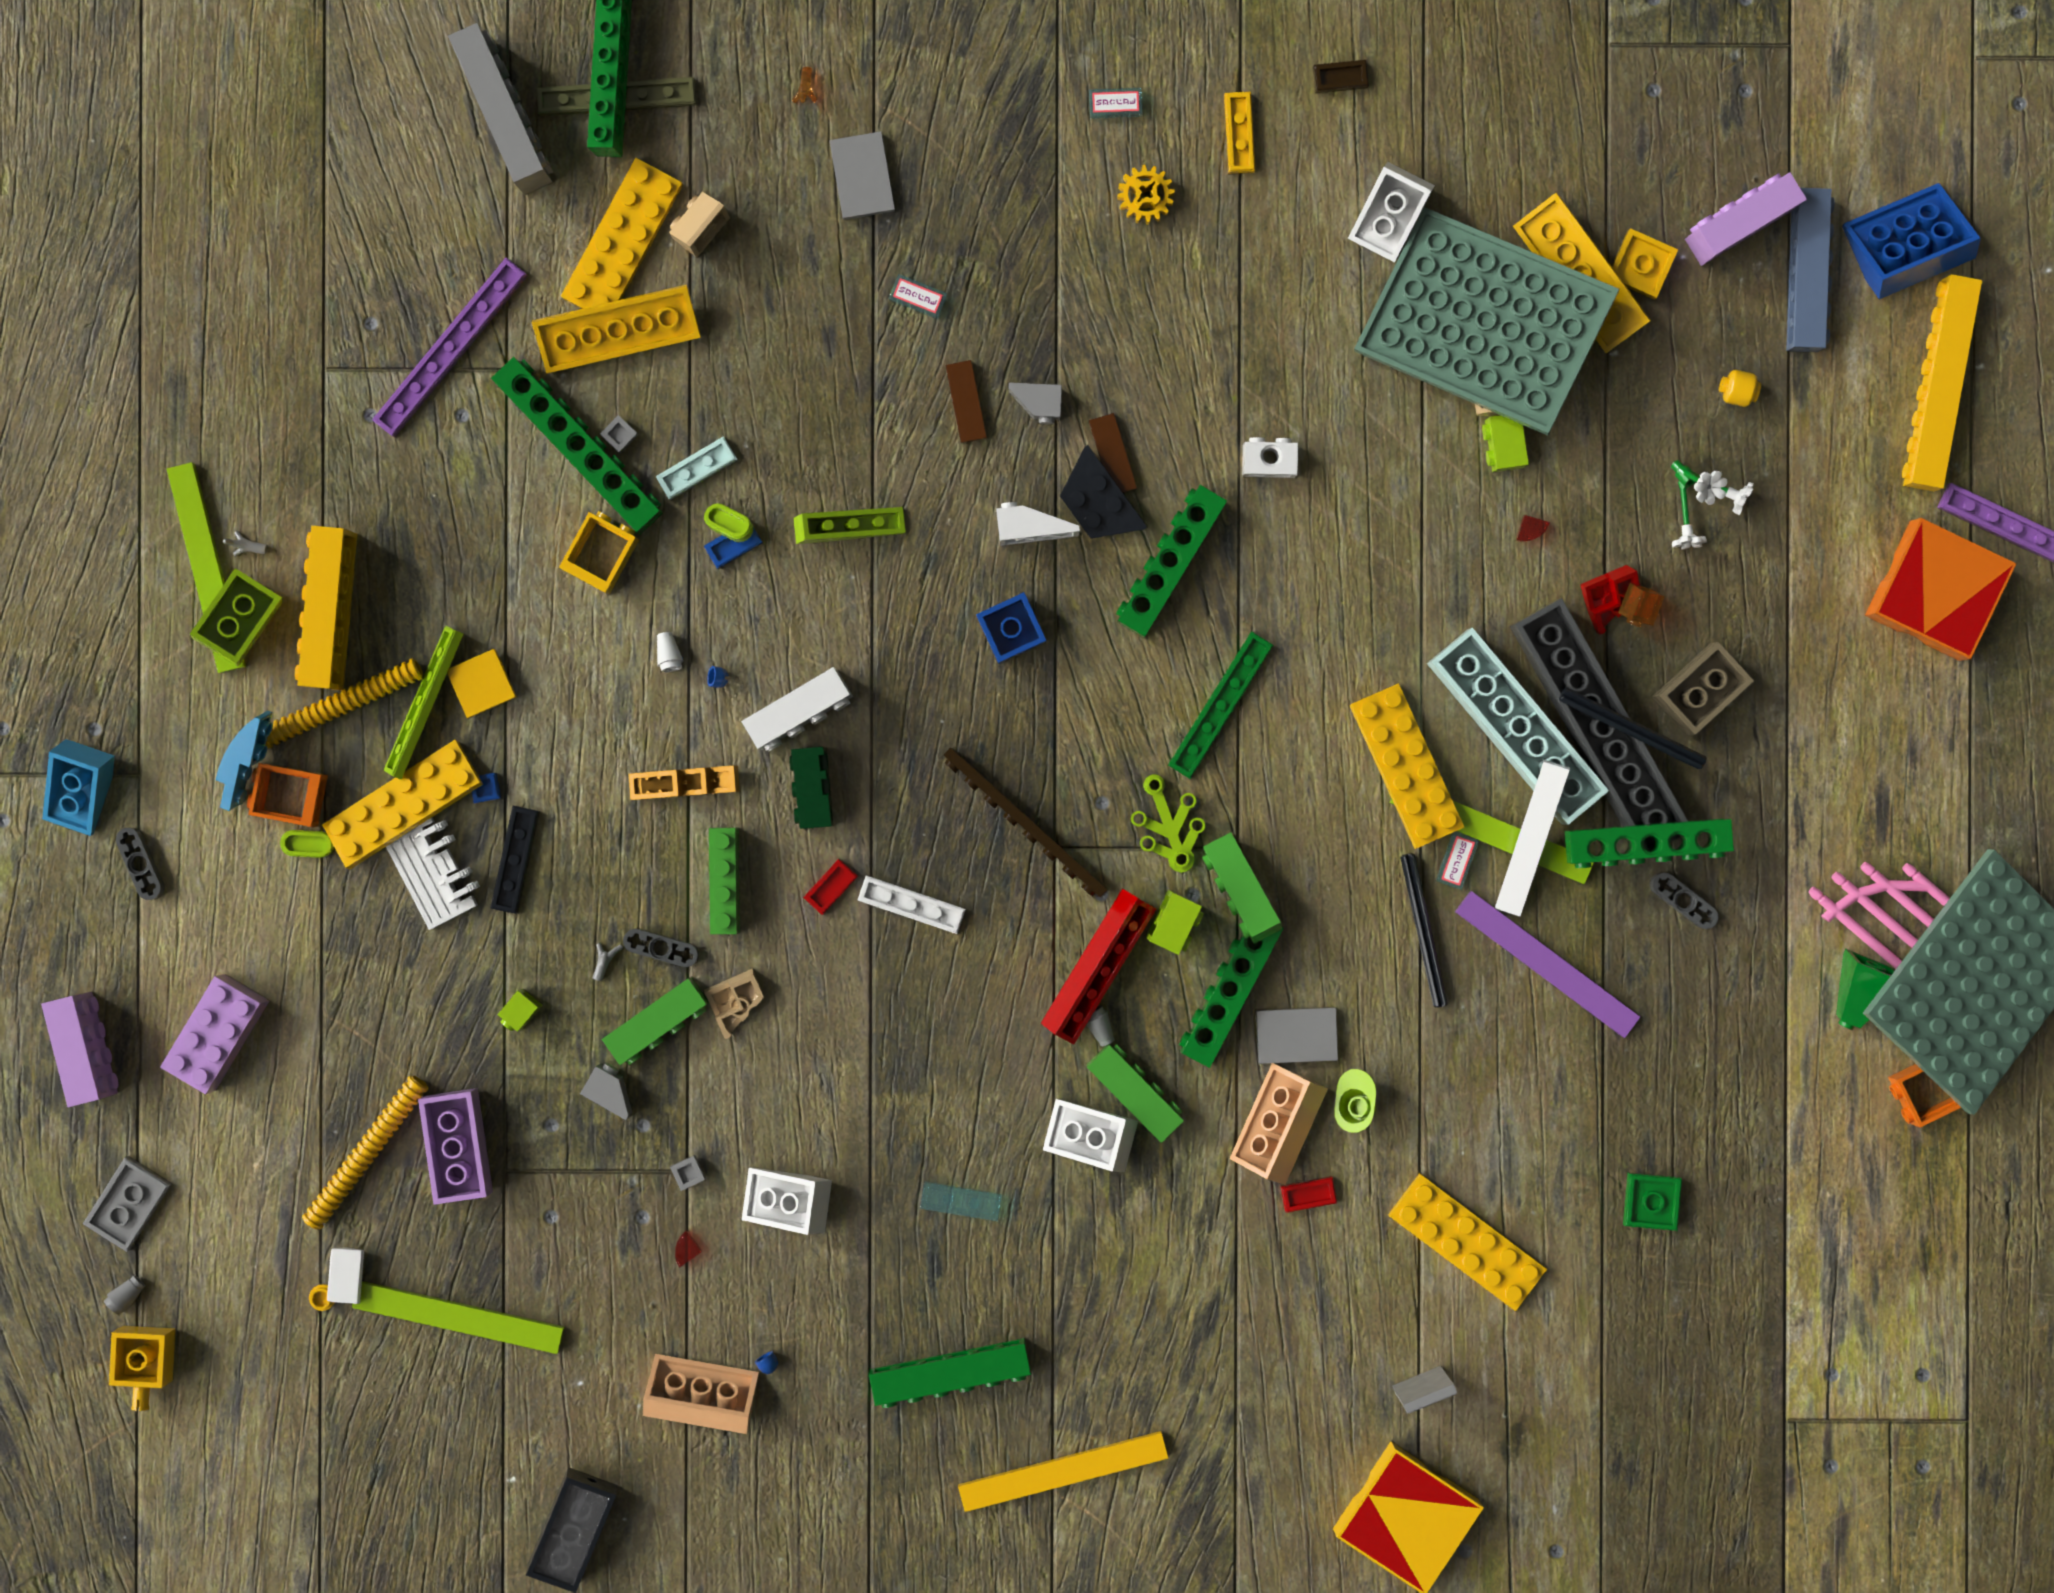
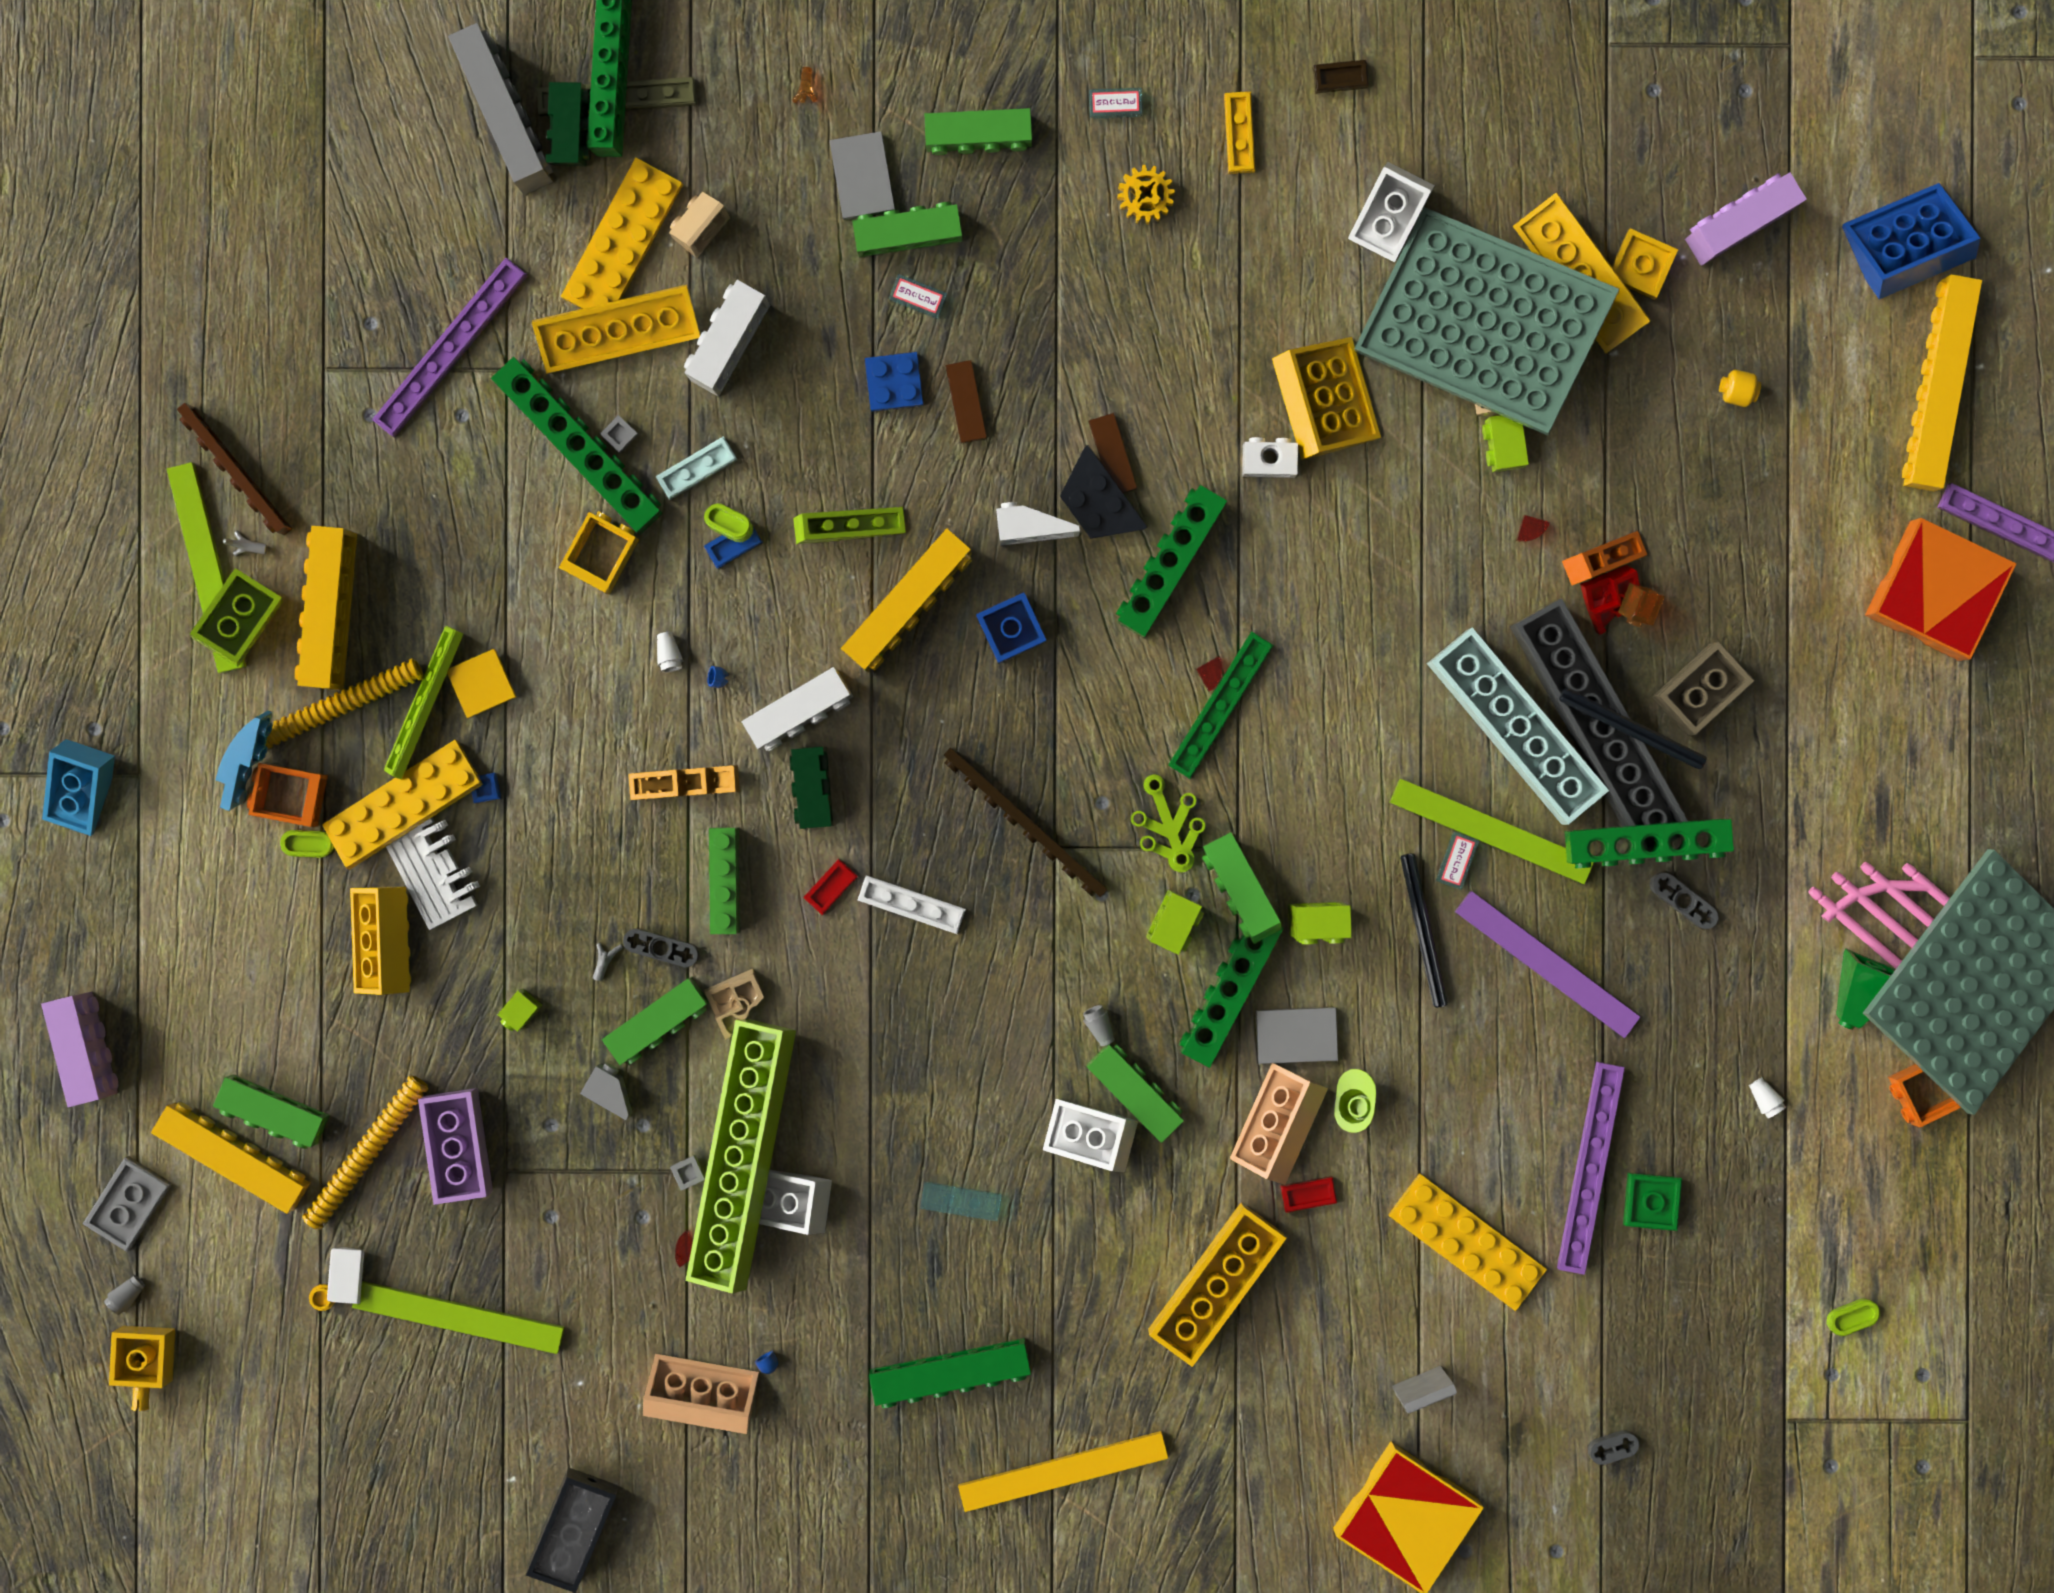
(140, 884): dark grey beam -> none
(214, 1034): lavender brick -> none
(227, 462): none -> reddish brown plate
(231, 1157): none -> yellow brick
(271, 1111): none -> bright green brick
(380, 940): none -> yellow slope
(515, 859): black tile -> none
(568, 124): none -> dark green wedge
(727, 337): none -> white brick
(740, 1155): none -> lime brick
(893, 381): none -> blue plate
(907, 230): none -> bright green brick
(907, 600): none -> yellow brick
(978, 130): none -> bright green brick
(1039, 400): light grey slope -> none
(1098, 966): red brick -> none
(1210, 673): none -> clear red tile
(1216, 1284): none -> yellow brick
(1319, 921): none -> lime brick
(1326, 397): none -> yellow slope
(1406, 766): yellow plate -> none
(1532, 837): white tile -> none
(1590, 1168): none -> medium lavender plate
(1604, 558): none -> orange slope
(1615, 1453): none -> dark grey beam
(1707, 487): white plant -> none
(1767, 1098): none -> white cone
(1810, 272): sand blue brick -> none
(1853, 1317): none -> lime tile

